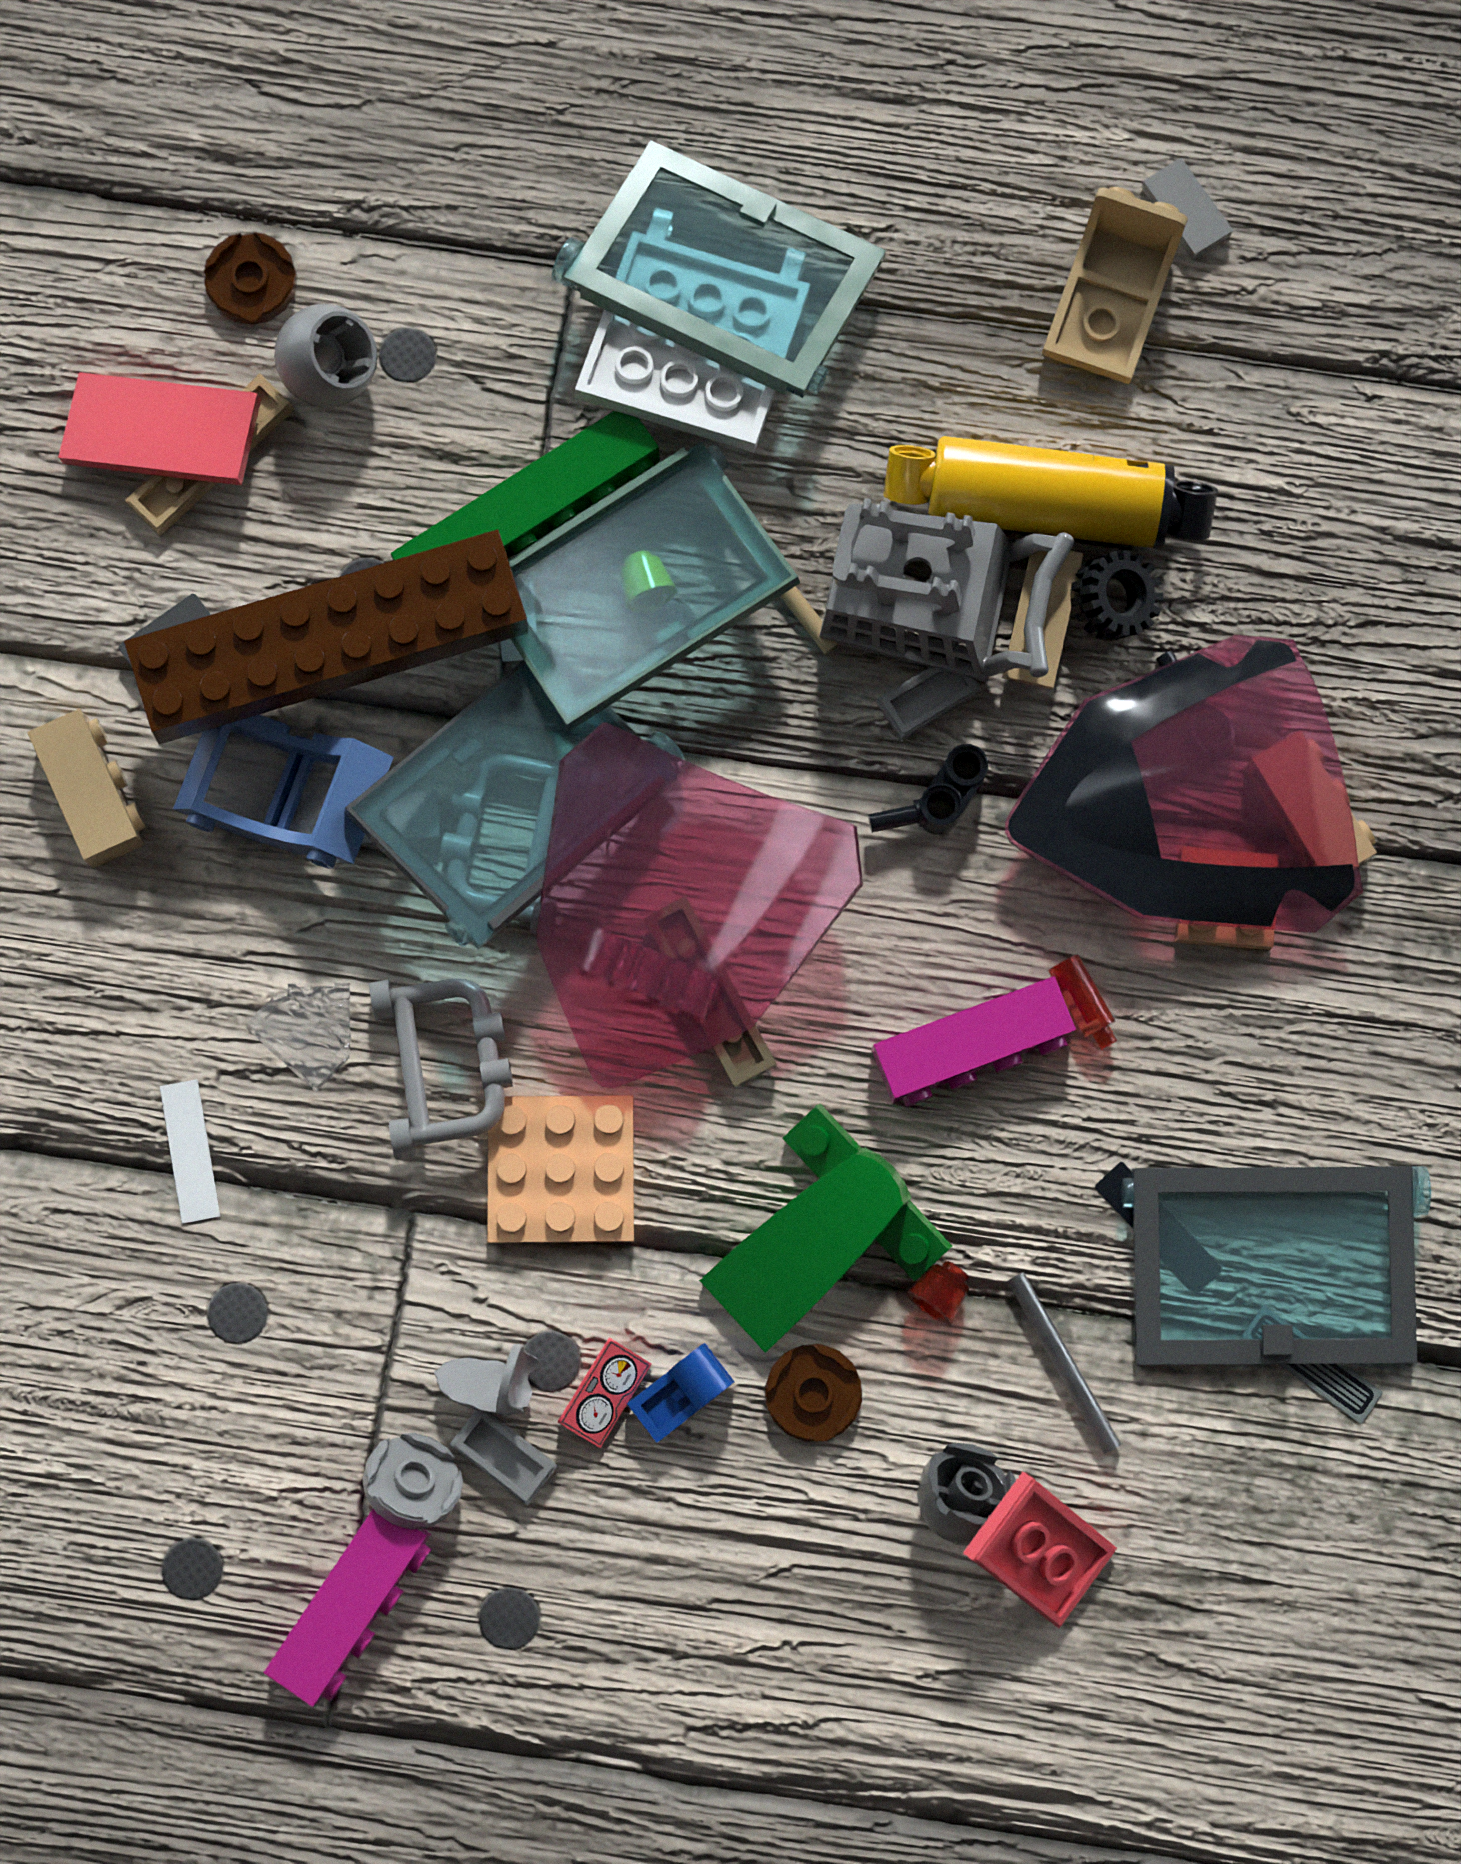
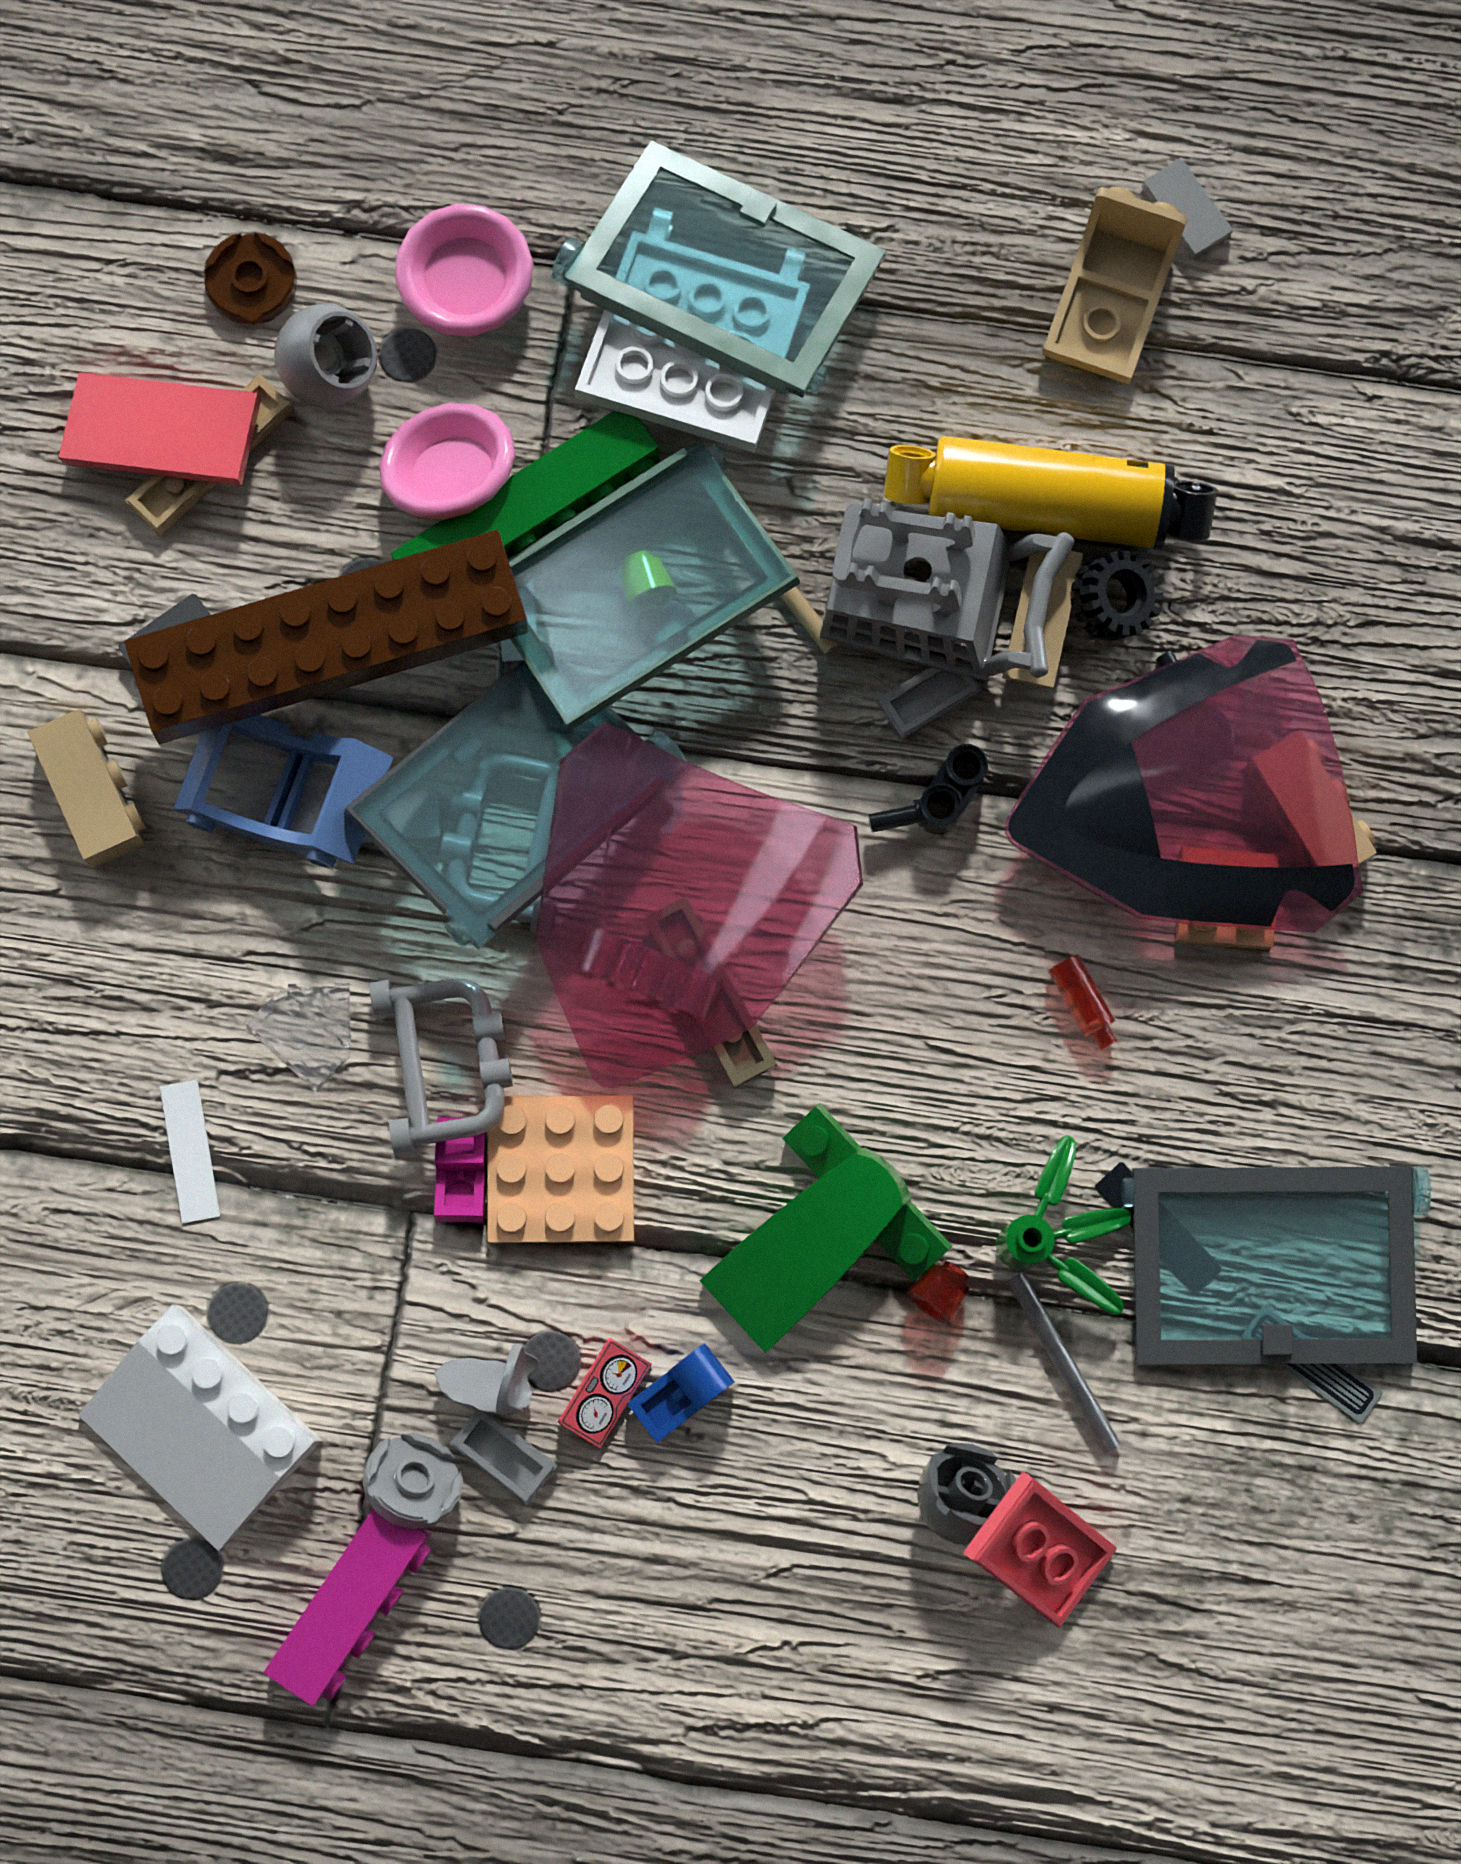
(198, 1426): none -> white slope
(447, 461): none -> bright pink piece
(460, 1178): none -> dark pink slope
(464, 270): none -> bright pink piece
(812, 1410): reddish brown tile -> none
(974, 1040): dark pink brick -> none
(1075, 1229): none -> green plant

